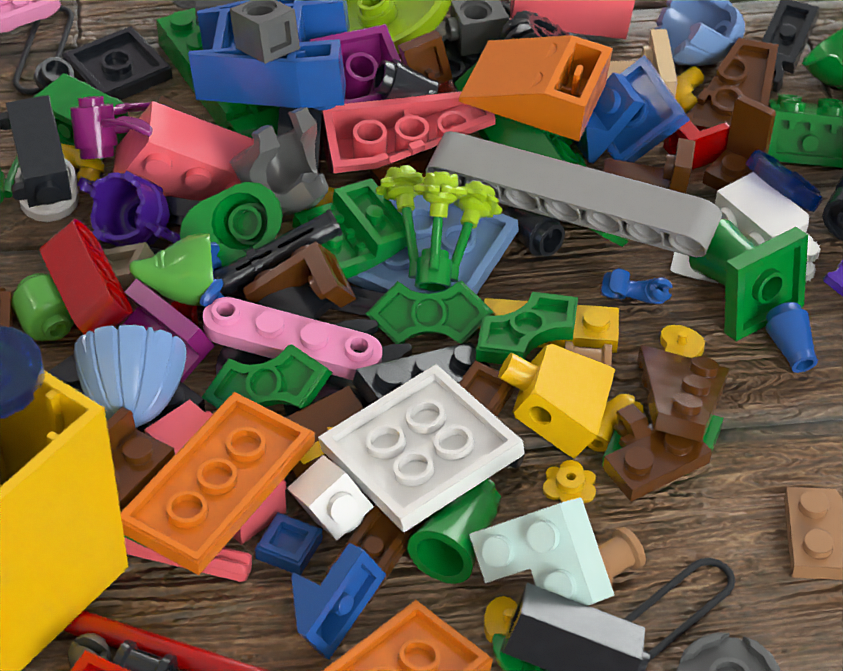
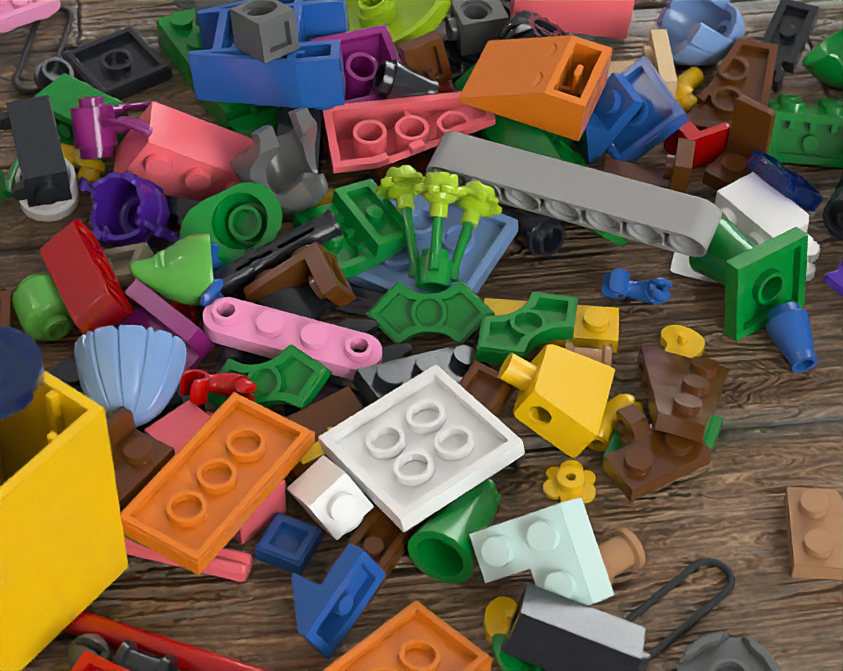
(200, 383): none -> red arm

